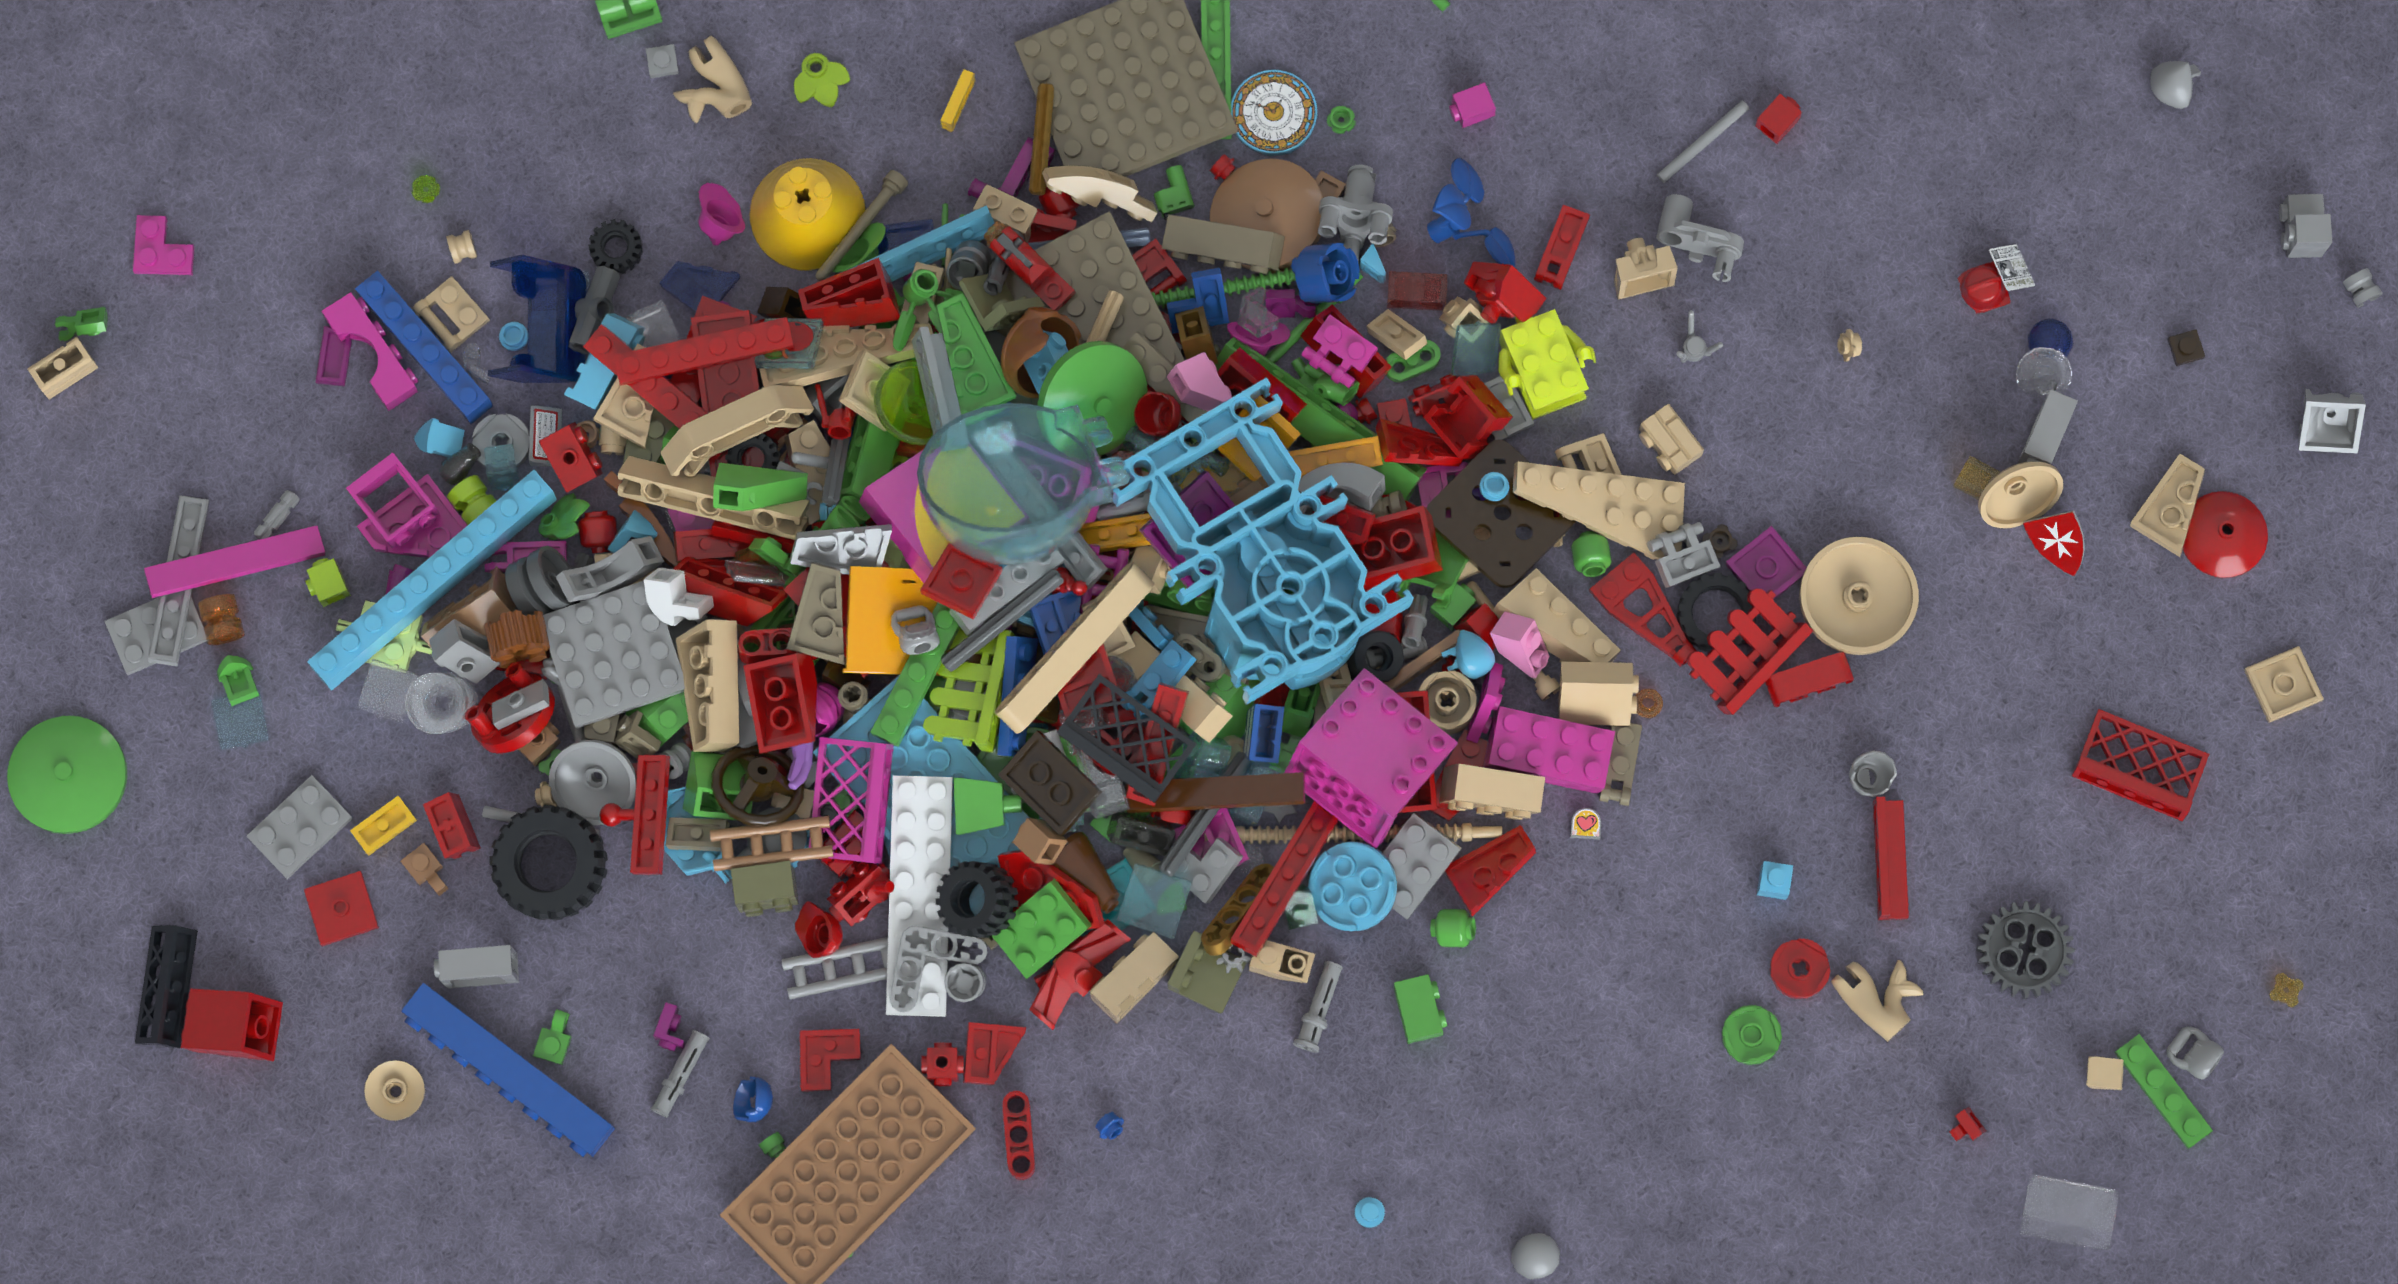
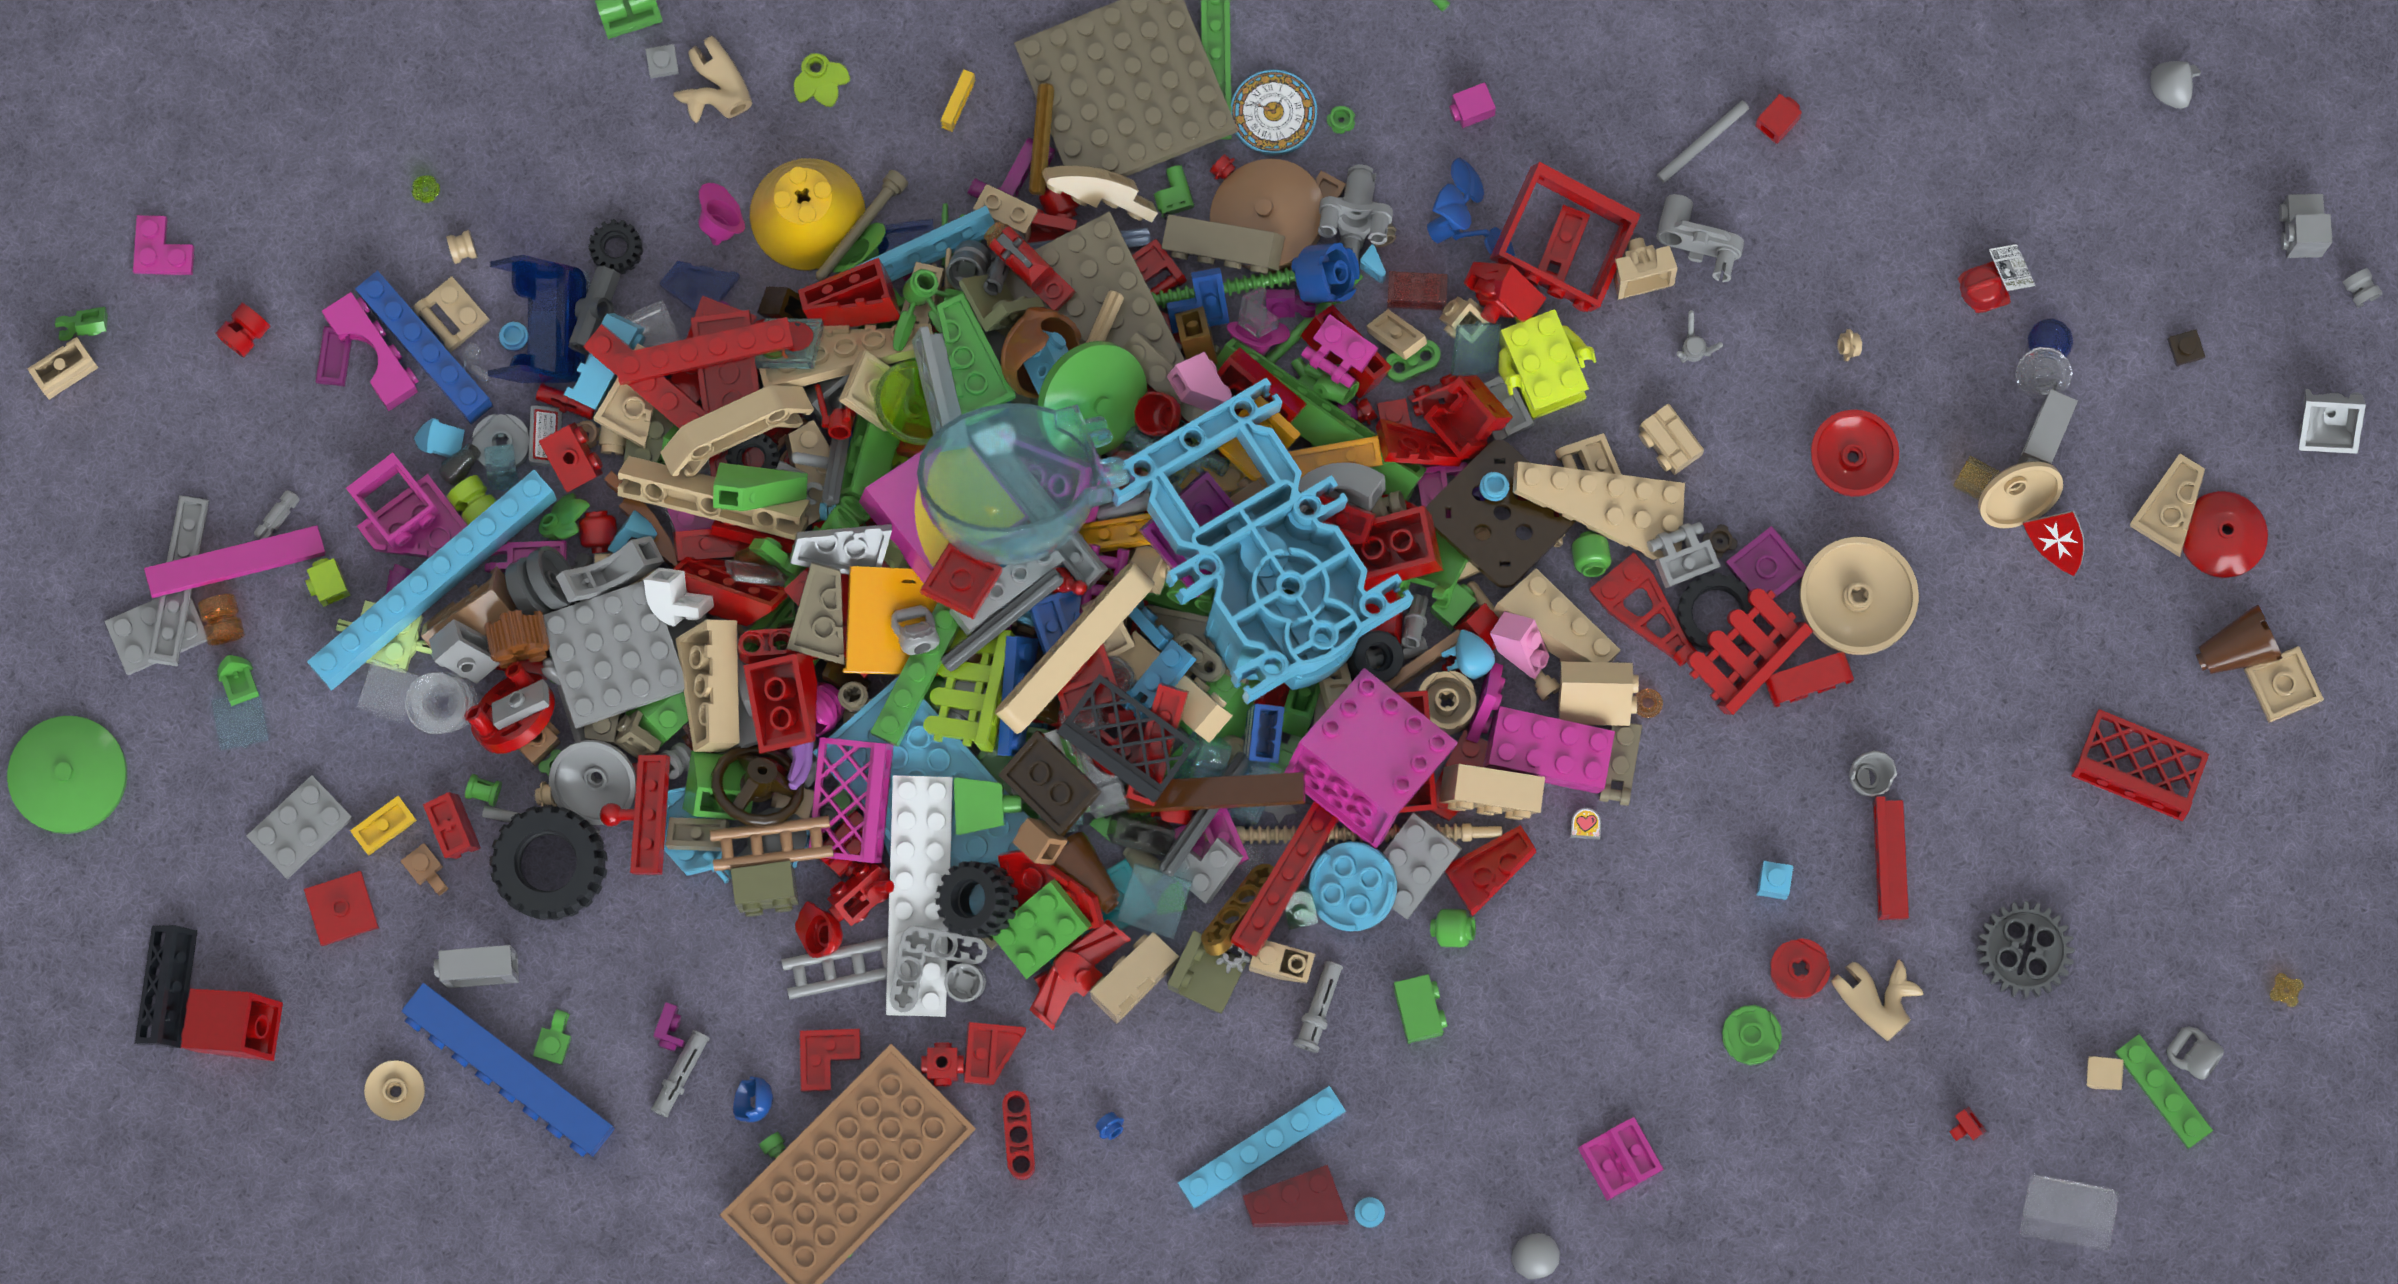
(242, 330): none -> red wheel
(483, 790): none -> bright green bush
(557, 399): none -> red pin
(1261, 1147): none -> medium azure plate
(1297, 1202): none -> dark red wedge
(1587, 198): none -> red window
(1632, 1152): none -> dark pink slope
(1859, 434): none -> red dish
(2240, 644): none -> reddish brown cone

